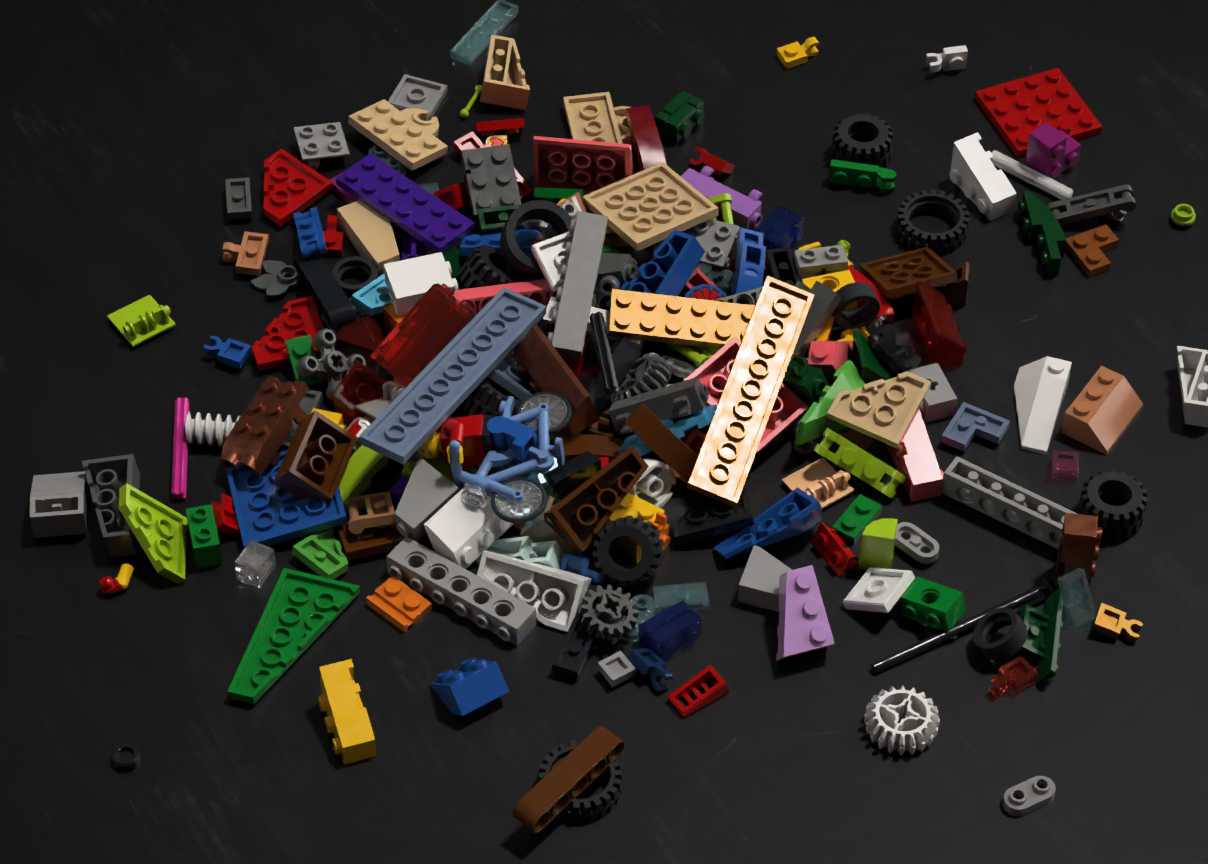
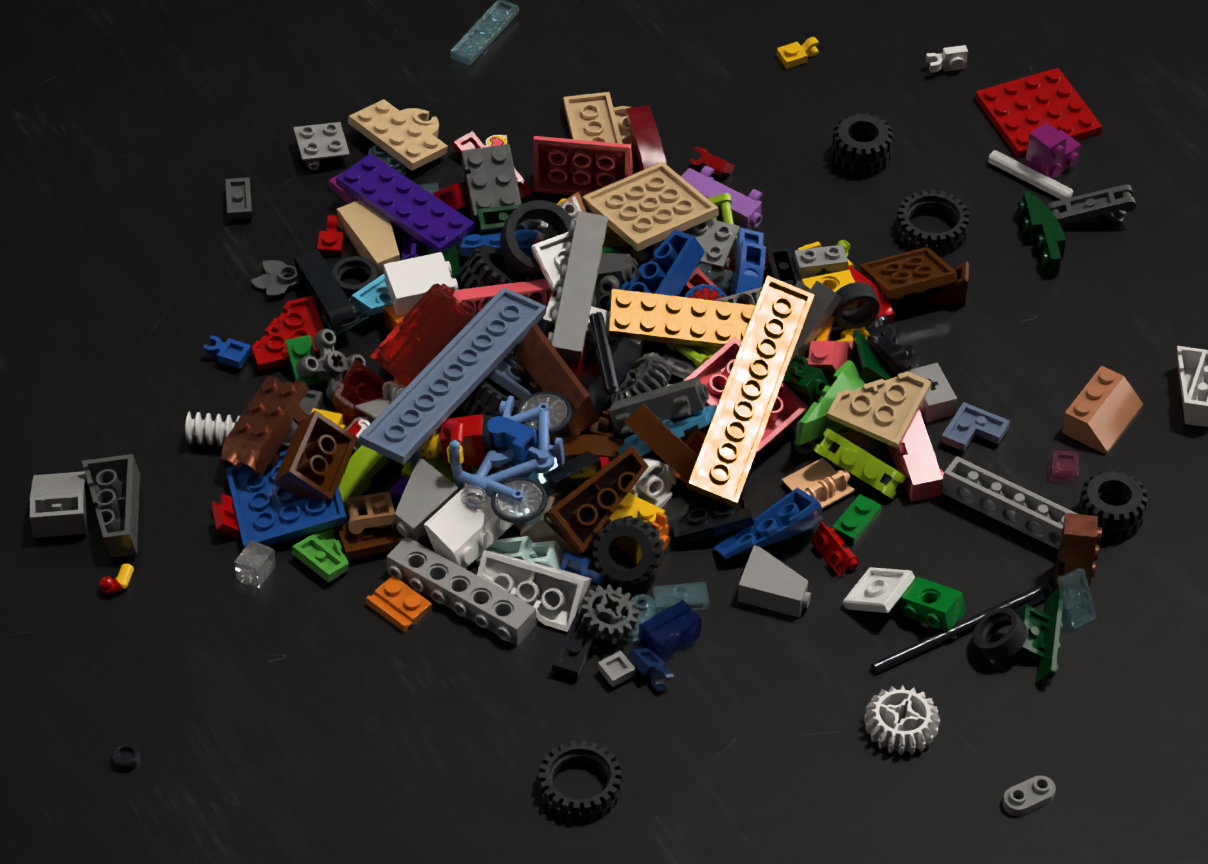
(142, 320): lime hinge -> none
(158, 530): lime plate -> none
(180, 450): dark pink axle -> none
(203, 536): green brick -> none
(248, 254): nougat plate -> none
(290, 187): red plate -> none
(292, 620): green wing -> none
(310, 233): blue plate -> none
(345, 713): yellow wedge -> none
(363, 332): clear red slope -> none
(419, 94): light grey tile -> none
(464, 112): lime hinge -> none
(470, 685): blue slope -> none
(503, 76): tan wedge -> none
(509, 125): red plate -> none
(550, 194): green plate -> none
(568, 779): reddish brown beam -> none
(679, 117): dark green brick -> none
(707, 675): red slope -> none
(781, 228): clear blue brick -> none
(801, 615): lavender wedge -> none
(862, 175): green hinge -> none
(878, 544): lime brick -> none
(919, 544): light grey plate -> none
(938, 327): clear red slope -> none
(980, 179): white wedge -> none
(1013, 674): clear red plate -> none
(1039, 397): white wedge -> none
(1088, 249): dark orange plate -> none
(1113, 622): plate -> none
(1183, 215): lime plate -> none

